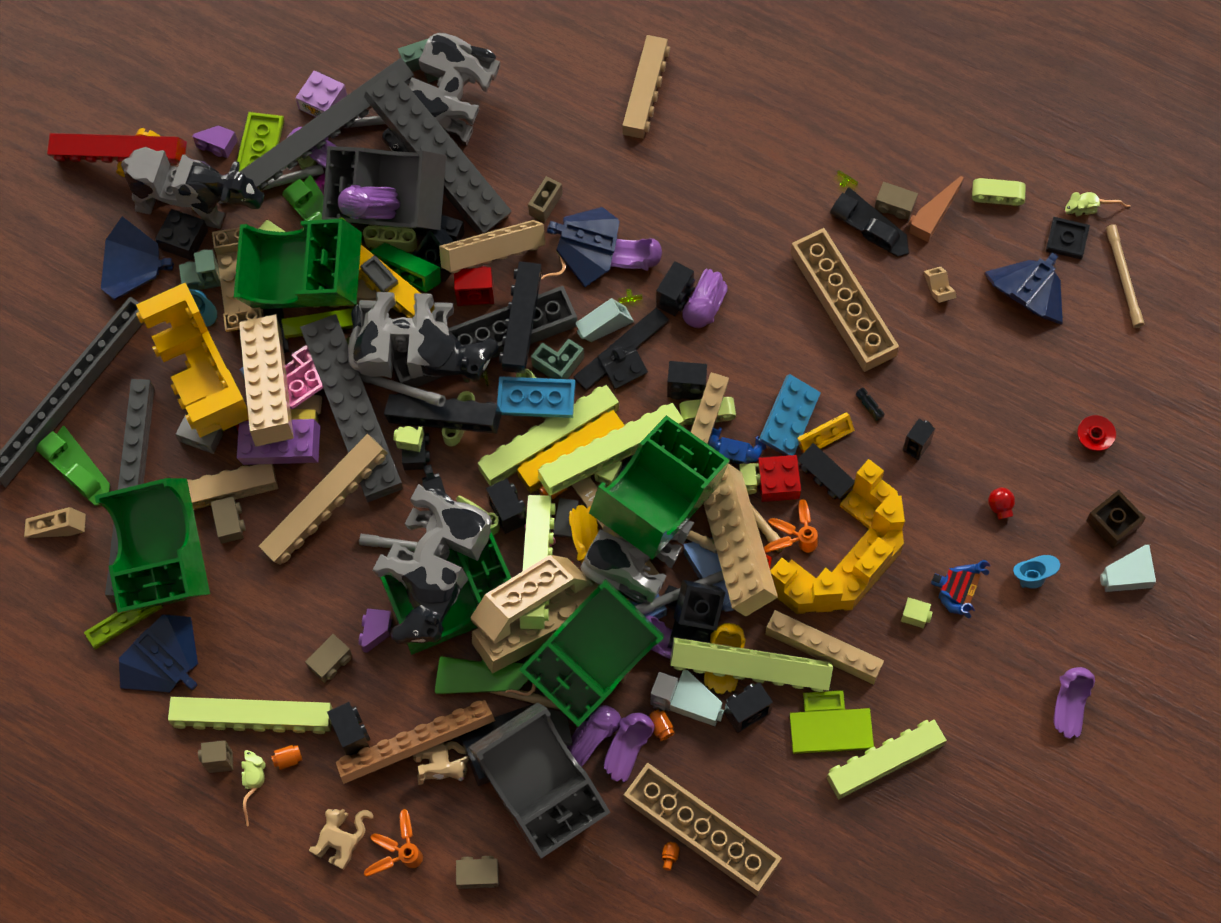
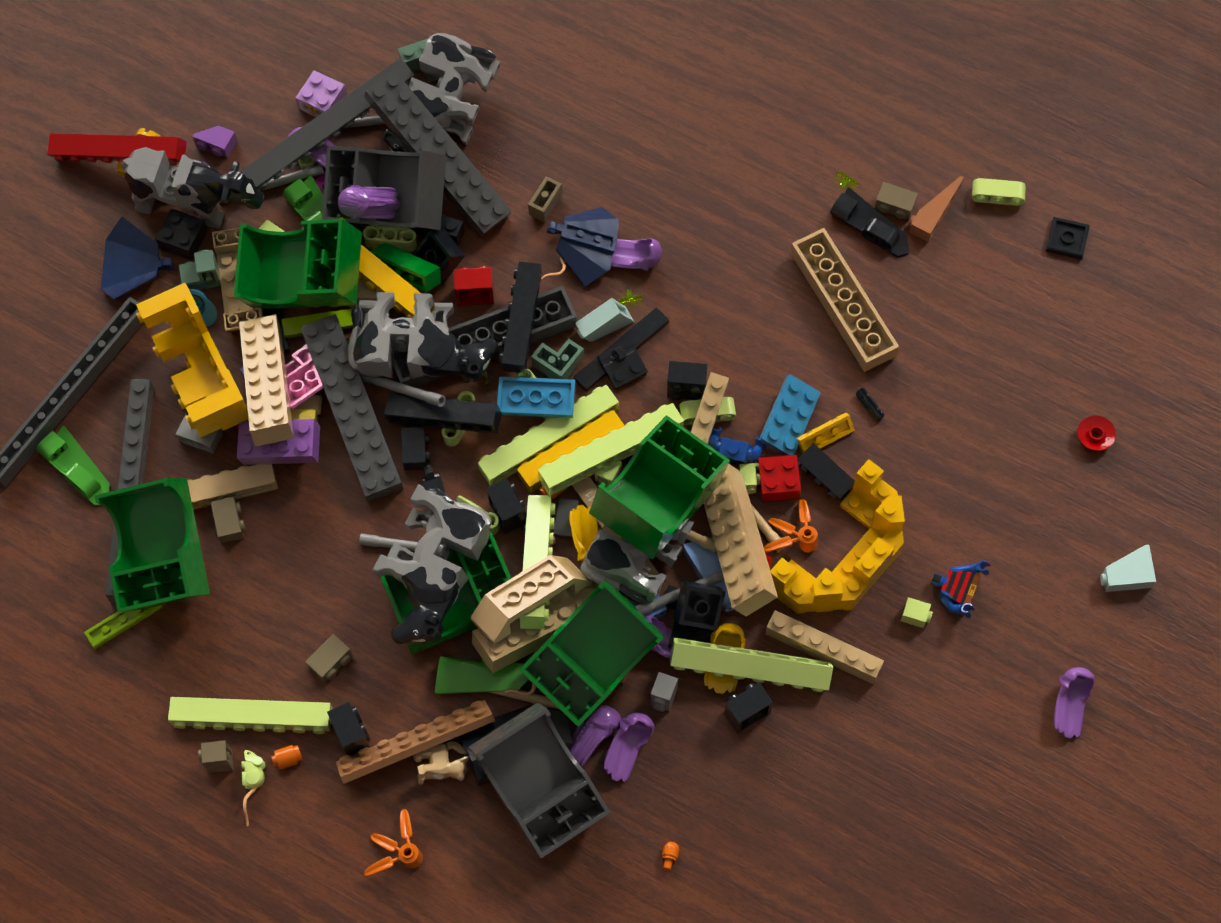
(55, 524): tan slope -> none
(160, 656): dark blue panel -> none
(259, 136): lime tile -> none
(323, 500): tan brick -> none
(341, 841): tan animal -> none
(376, 628): medium lavender slope -> none
(379, 274): dark grey tile -> none
(409, 438): yellowish green brick -> none
(477, 872): dark tan brick -> none
(492, 246): tan brick -> none
(645, 87): tan brick -> none
(663, 726): orange brick -> none
(675, 289): black brick -> none
(696, 701): light aqua slope -> none
(702, 829): tan brick -> none
(705, 299): medium lavender hair -> none
(823, 701): lime tile -> none
(831, 731): lime tile -> none
(885, 759): yellowish green brick -> none
(918, 438): black brick -> none
(939, 284): tan slope -> none
(1002, 502): red piece -> none
(1032, 285): dark blue panel -> none
(1035, 571): dark azure piece -> none
(1087, 203): yellowish green animal -> none
(1115, 519): dark brown brick -> none
(1135, 312): tan piece -> none

